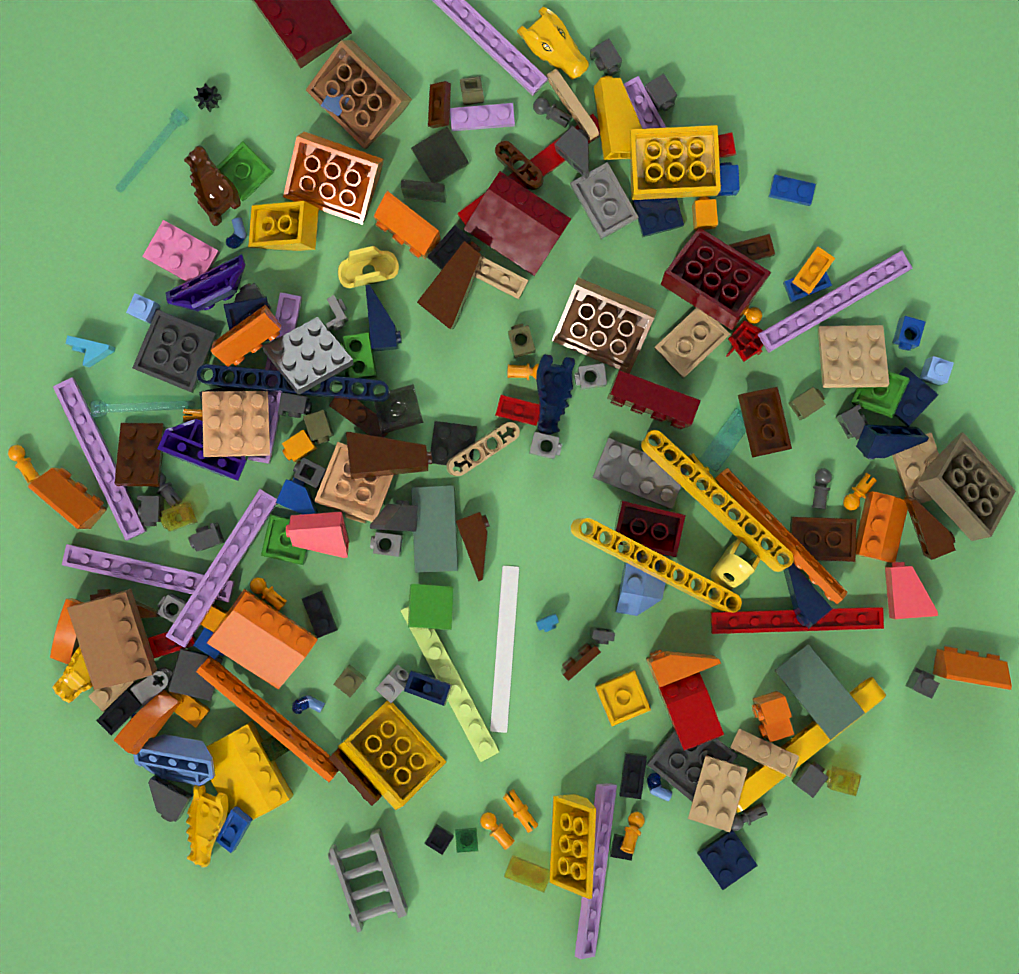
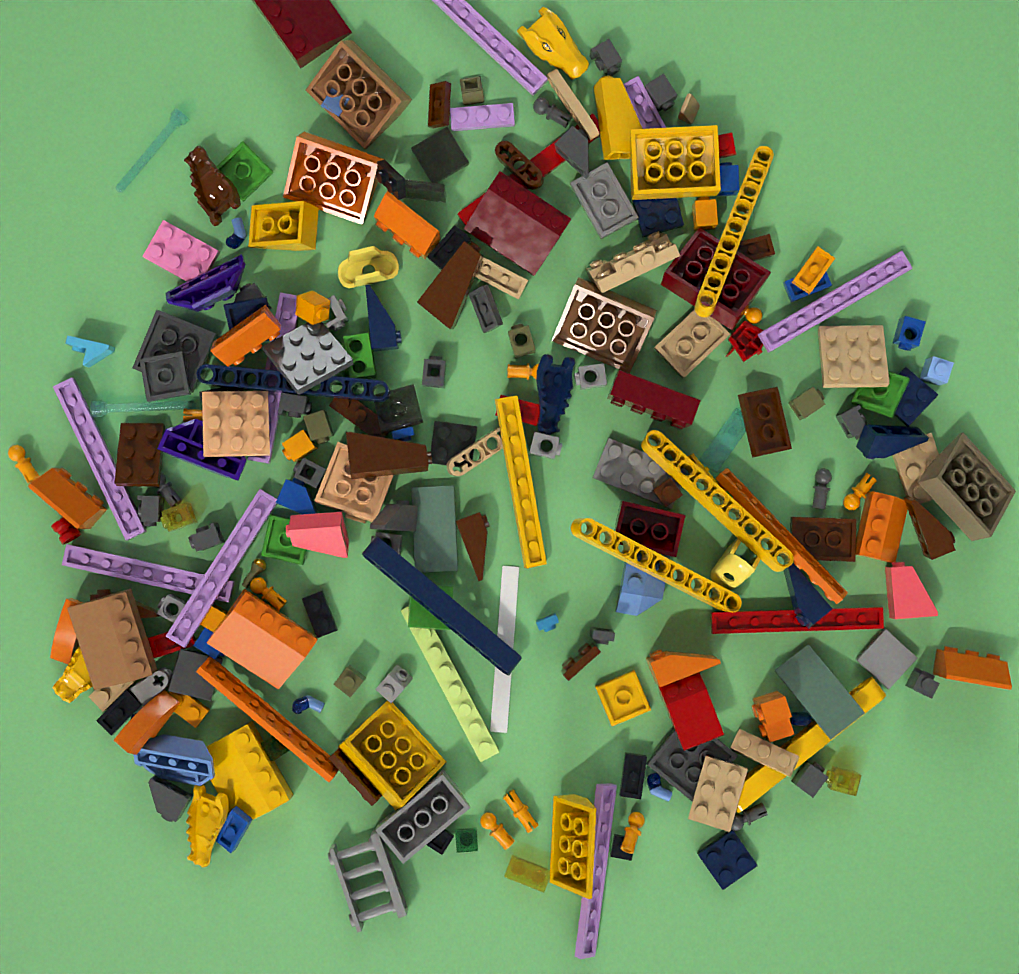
(65, 530): none -> red wheel
(142, 308): light blue brick -> none
(165, 376): none -> dark grey plate
(212, 101): black gear -> none
(258, 566): none -> olive piece
(312, 307): none -> light orange brick
(391, 179): none -> black plate
(403, 434): none -> blue plate
(423, 816): none -> light grey slope
(428, 380): none -> dark grey brick
(428, 687): dark blue slope -> none
(441, 605): none -> dark blue beam
(485, 308): none -> dark grey plate
(520, 481): none -> yellow plate
(629, 265): none -> tan bracket
(667, 492): none -> reddish brown plate
(689, 109): none -> tan slope
(732, 239): none -> yellow beam
(792, 190): blue plate -> none
(800, 718): none -> tile
(886, 658): none -> light grey tile

